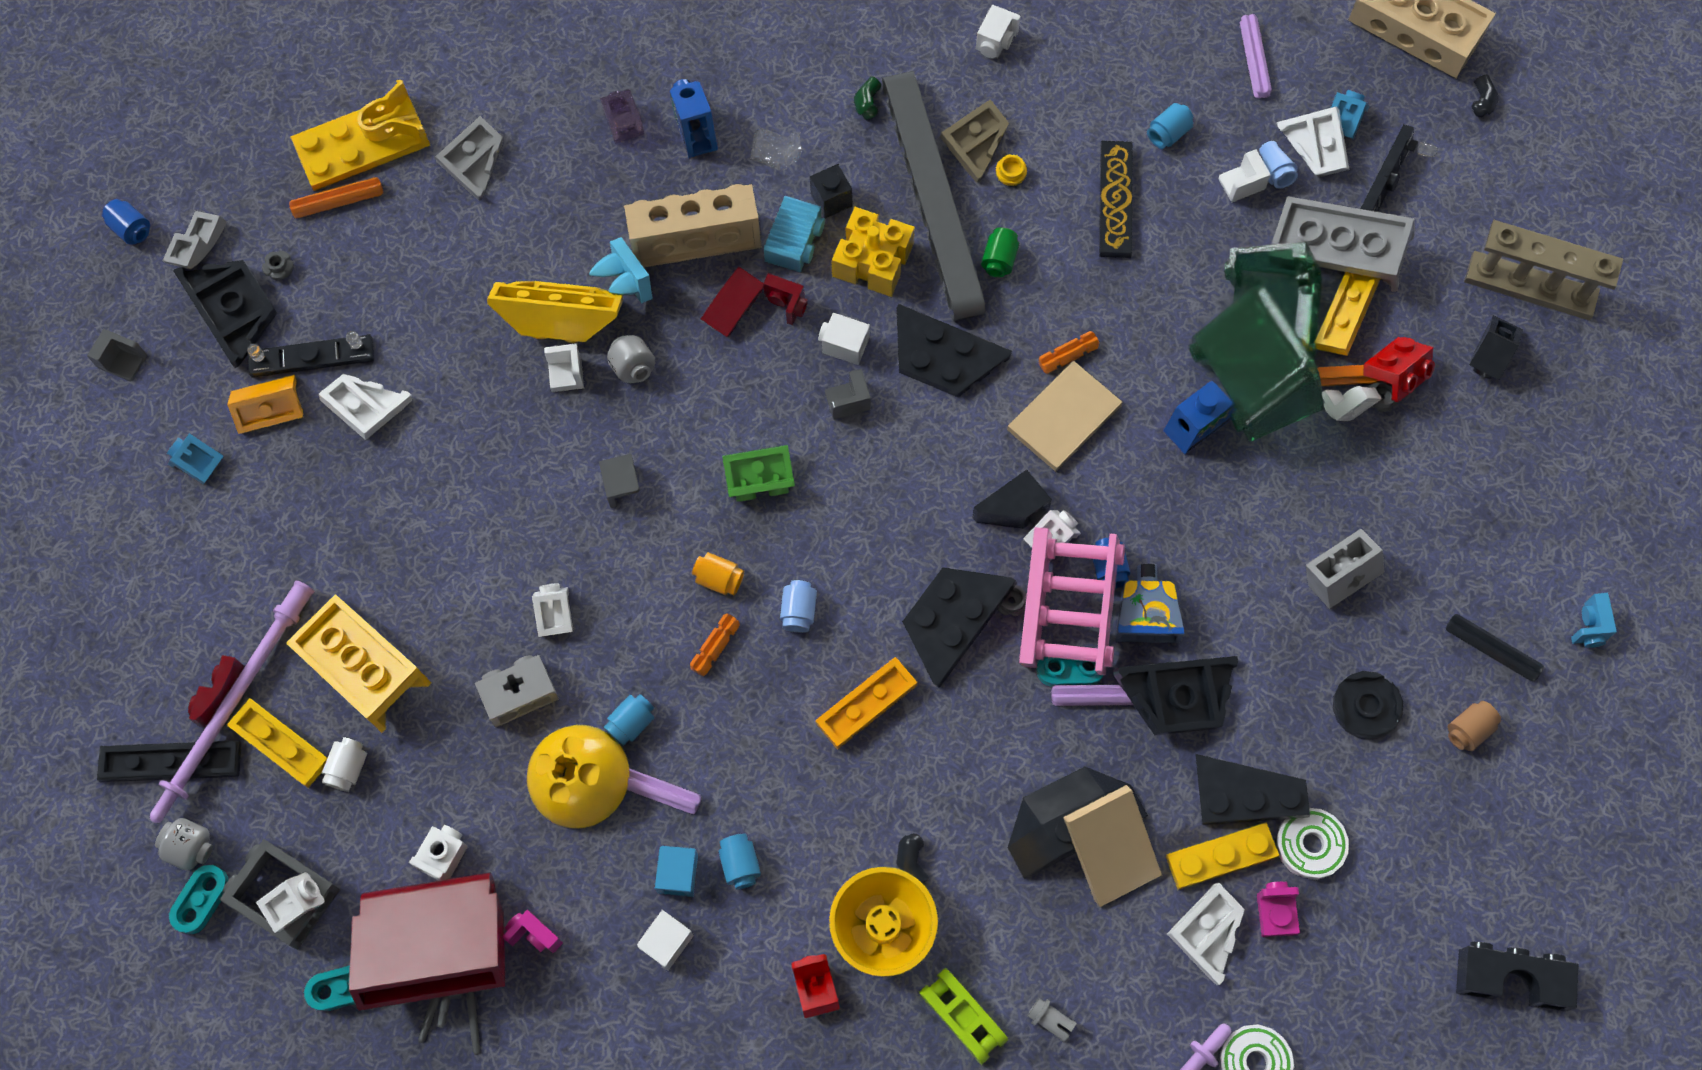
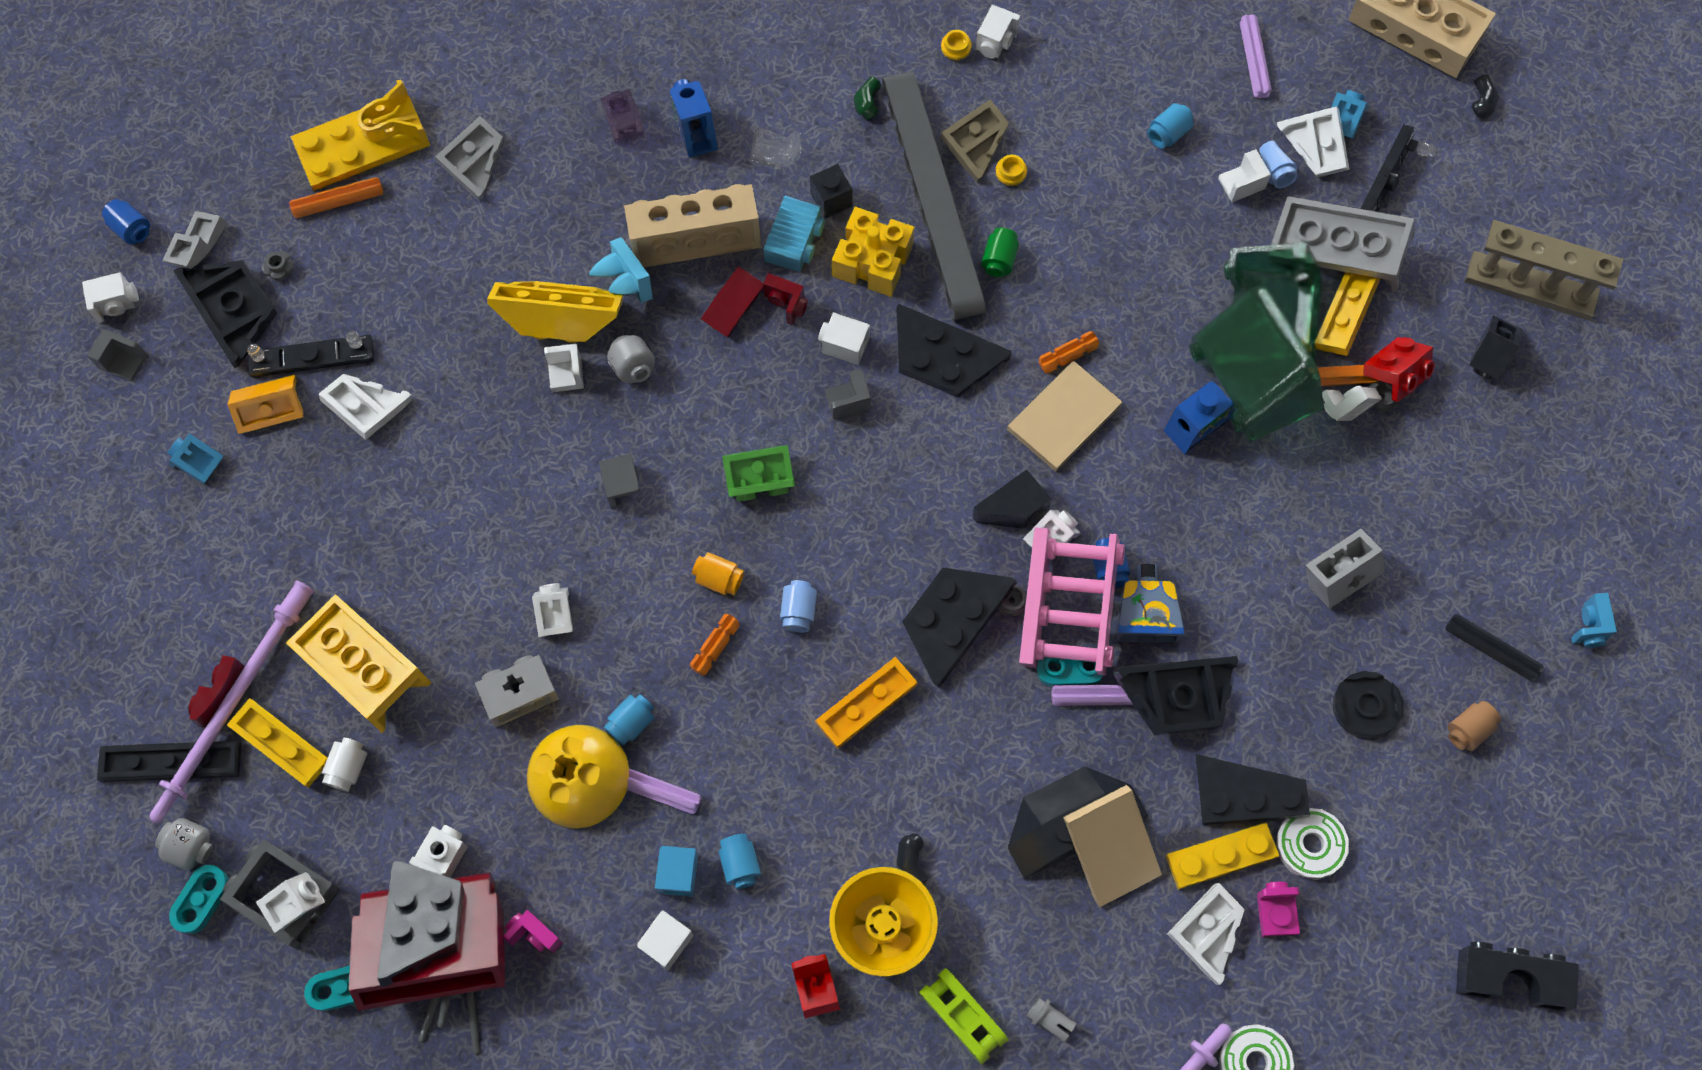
(109, 296): none -> white brick
(419, 920): none -> wing
(956, 45): none -> yellow plate
(1115, 199): black tile -> none

